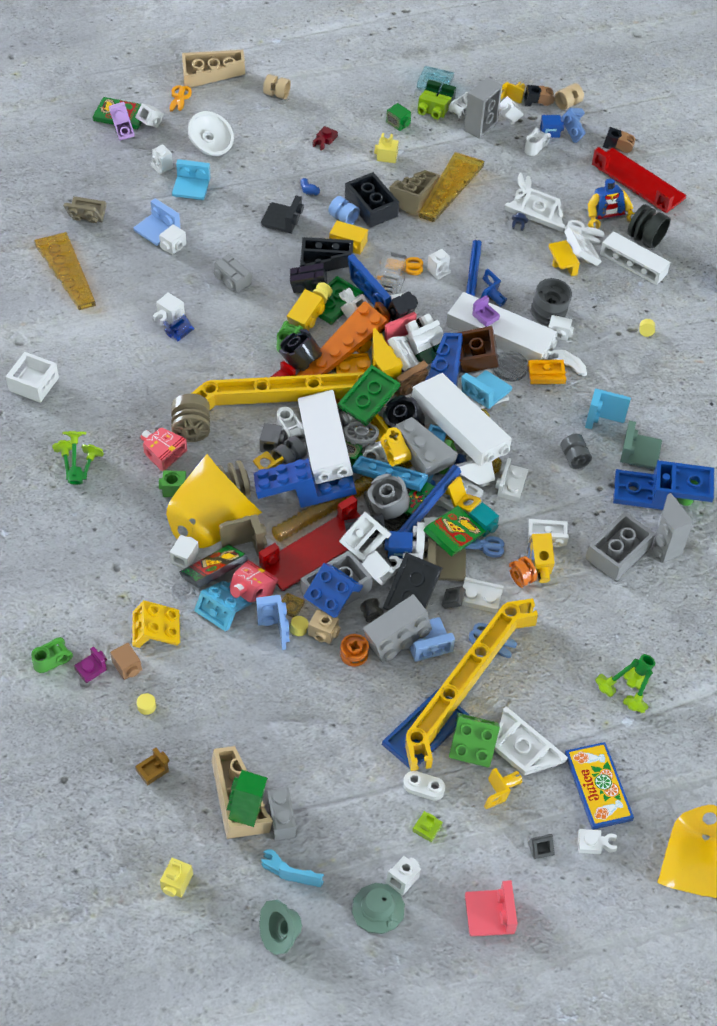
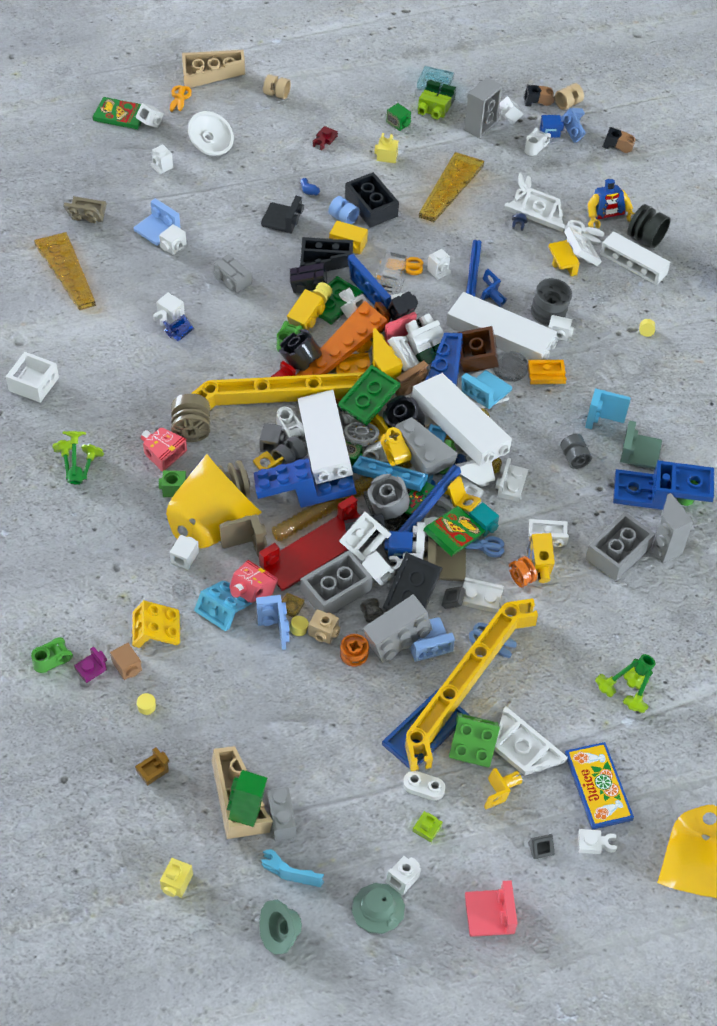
(121, 121): lavender slope -> none
(191, 179): medium azure bracket -> none
(213, 566): black tile -> none
(331, 589): blue bracket -> none
(414, 191): dark tan wedge -> none
(459, 105): white piece -> none
(483, 312): medium lavender bracket -> none
(514, 92): yellow bracket -> none
(569, 360): white piece -> none
(637, 179): red bracket -> none

